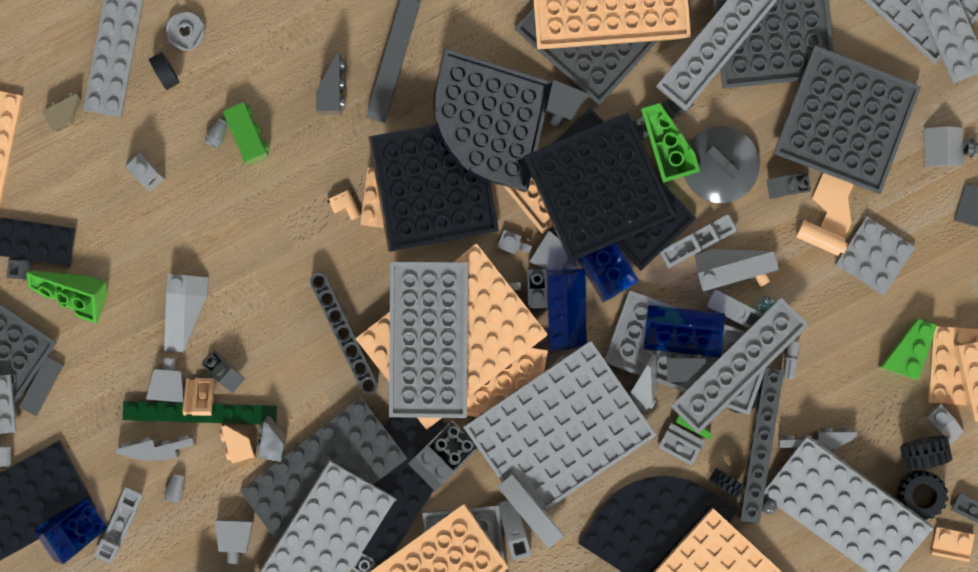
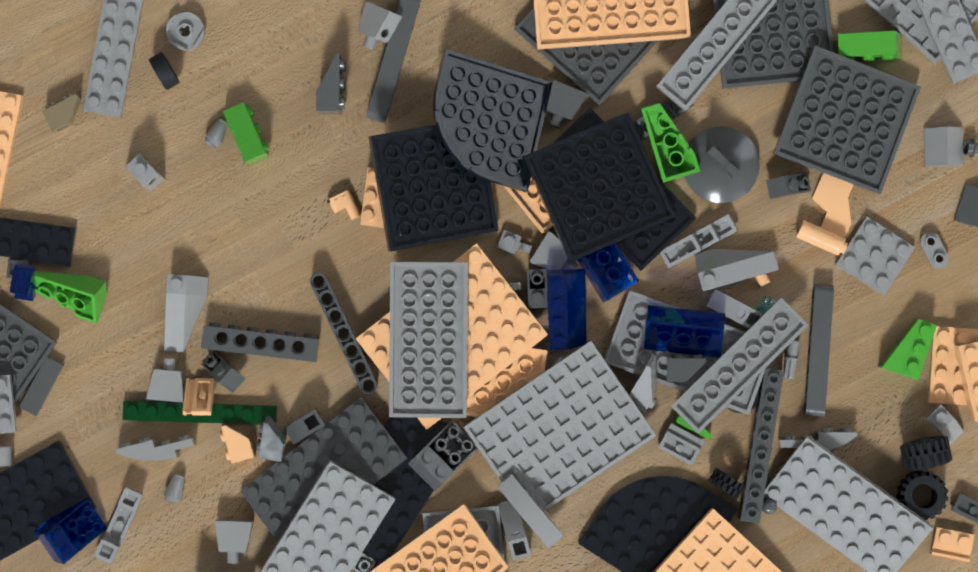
(23, 282): none -> clear blue slope
(211, 342): none -> dark grey brick
(305, 426): none -> dark grey slope
(377, 24): none -> light grey torso
(818, 350): none -> dark grey beam
(870, 45): none -> bright green wedge
(934, 250): none -> light grey plate

